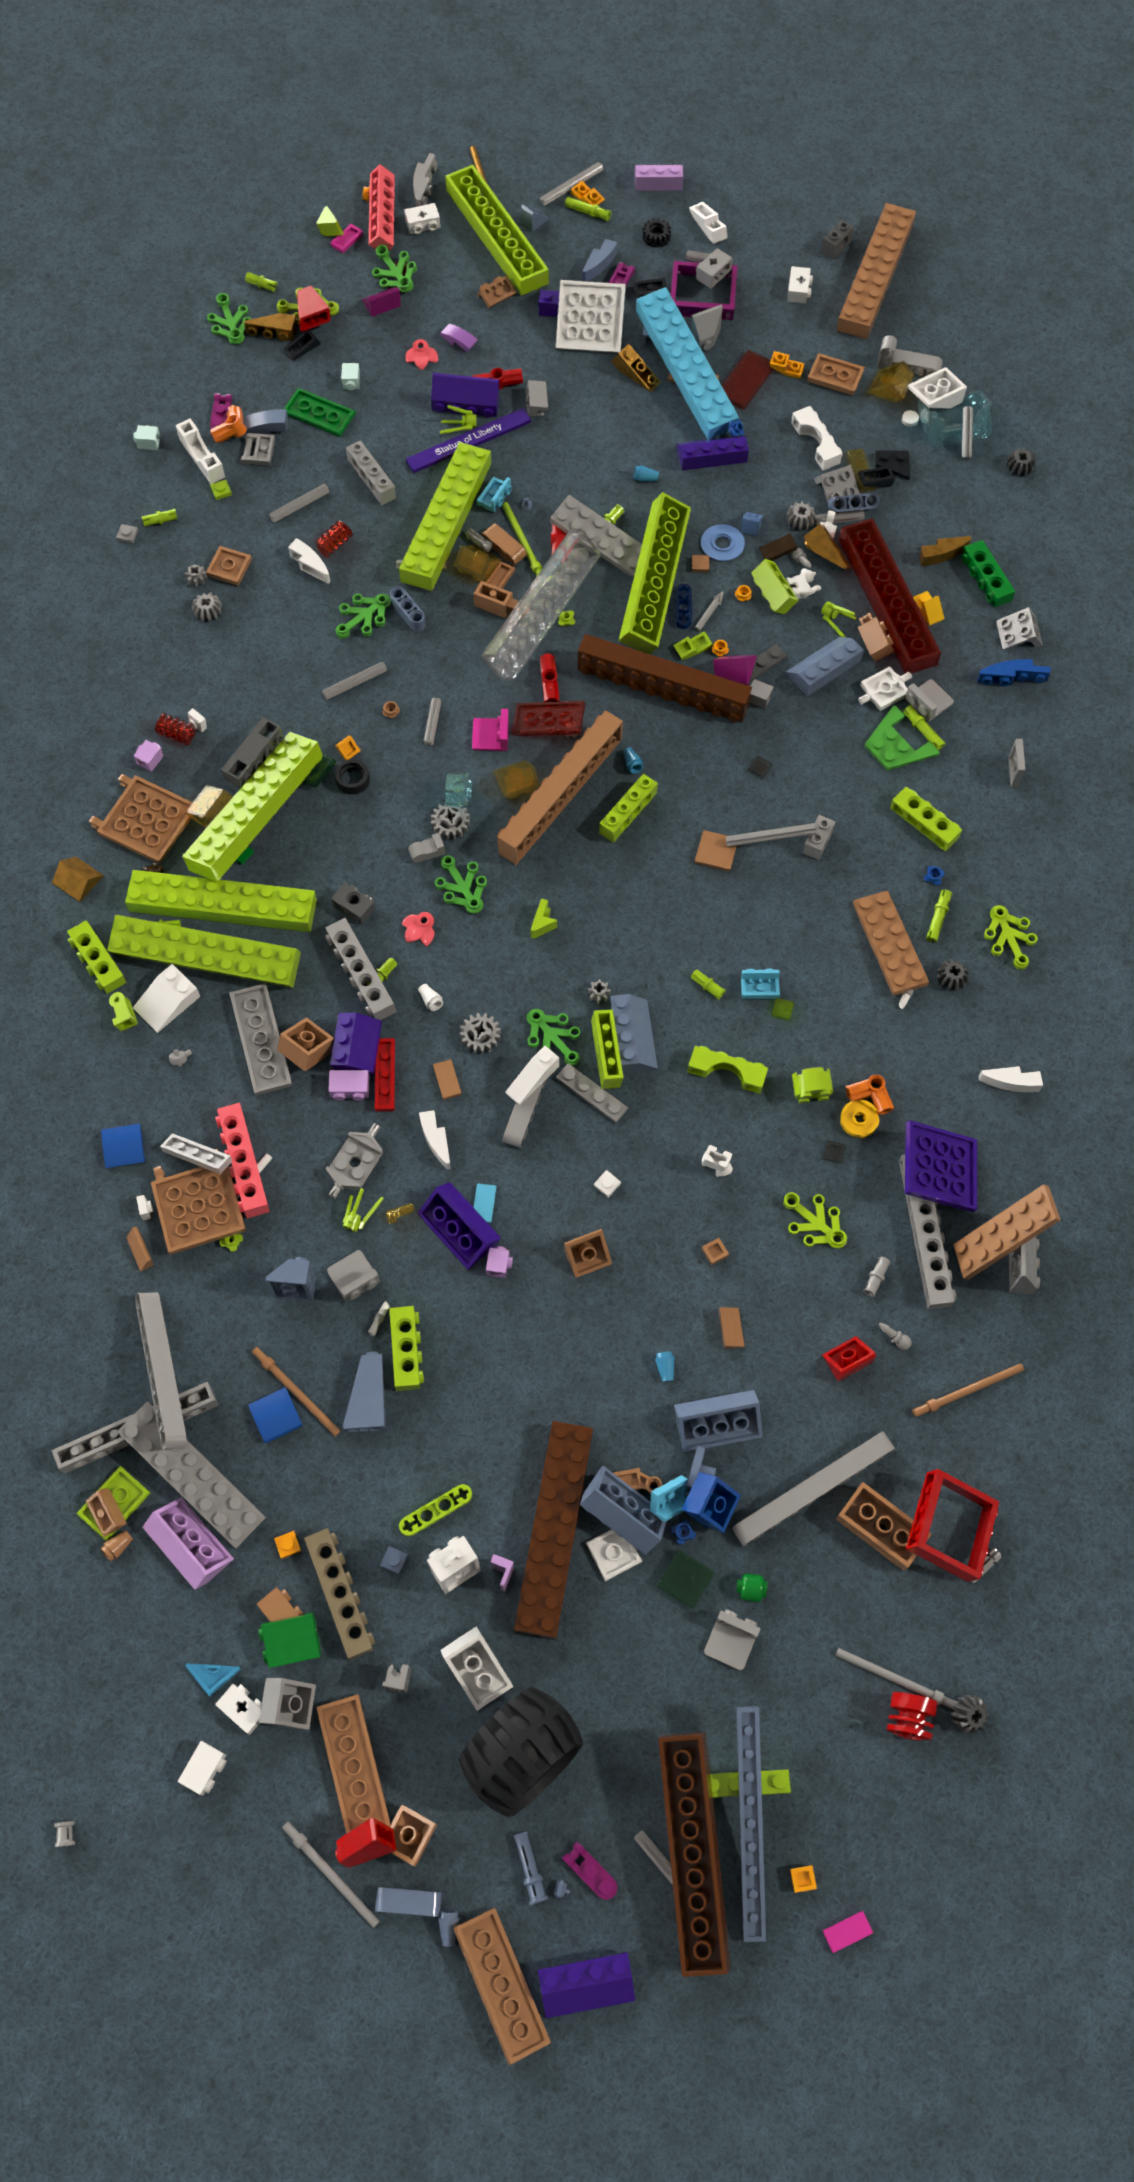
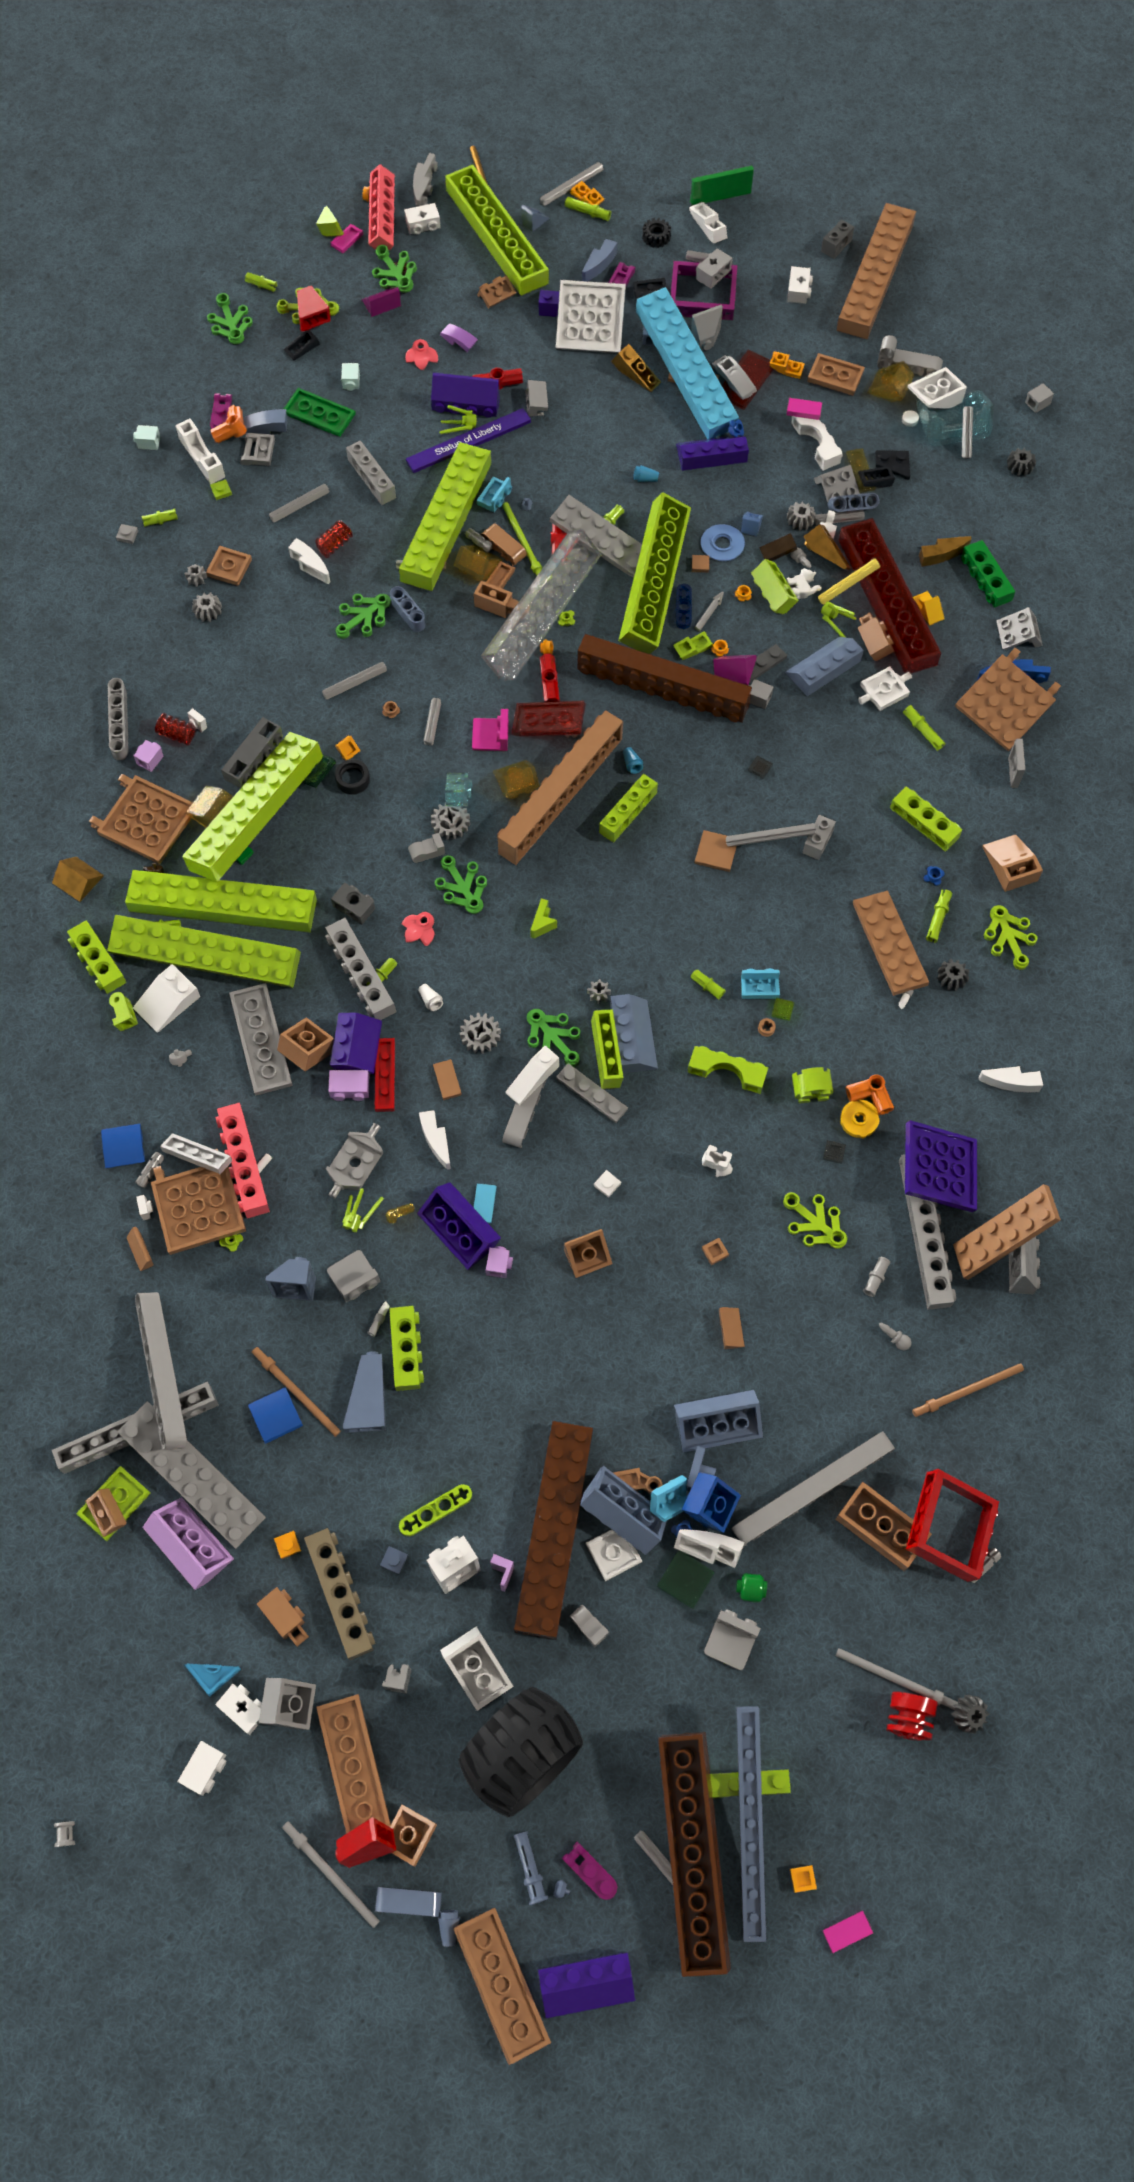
(114, 1547): medium nougat cone -> none
(117, 712): none -> light grey beam
(148, 1172): none -> light grey axle
(283, 324): pearl gold slope -> none
(290, 1640): green panel -> none
(546, 647): none -> light orange plate
(589, 1625): none -> light grey leg
(658, 177): lavender slope -> none
(665, 1365): dark azure cone -> none
(709, 1546): none -> white slope
(722, 185): none -> green tile
(735, 376): none -> light grey slope
(770, 1022): none -> medium nougat bush
(804, 408): none -> dark pink tile
(849, 581): none -> light yellow axle
(849, 1358): red slope -> none
(892, 748): bright green wing -> none
(928, 699): light grey bracket -> none
(1006, 701): none -> medium nougat plate
(1013, 862): none -> medium nougat slope
(1039, 398): none -> light grey brick

